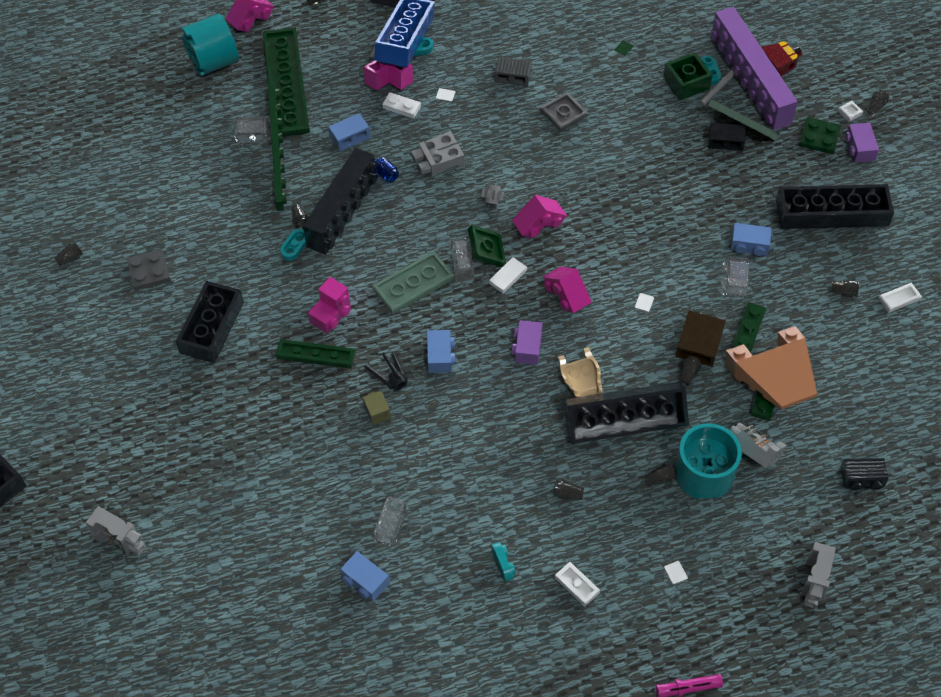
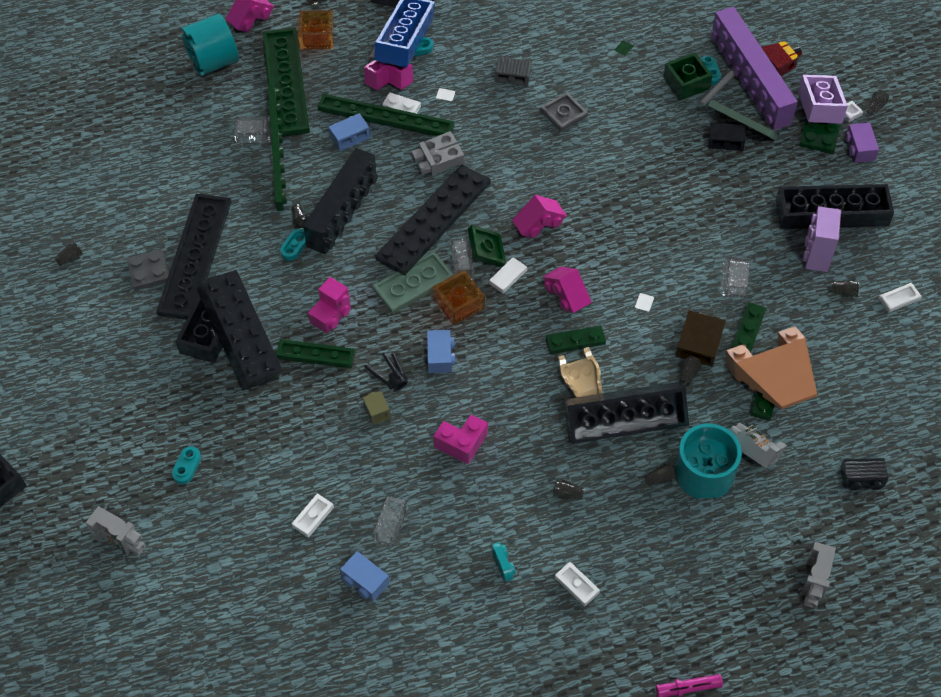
(188, 464): none -> teal plate
(194, 255): none -> black plate
(239, 330): none -> black brick
(312, 515): none -> white plate
(316, 29): none -> clear orange brick
(385, 115): none -> dark green plate
(386, 169): clear blue brick -> none
(432, 220): none -> black plate
(459, 297): none -> clear orange brick
(461, 442): none -> dark pink brick
(492, 194): light grey gear -> none
(528, 342): medium lavender brick -> none
(575, 339): none -> dark green plate
(676, 572): white sticker -> none
(751, 239): medium blue brick -> none
(822, 99): none -> lavender brick
(822, 239): none -> lavender brick

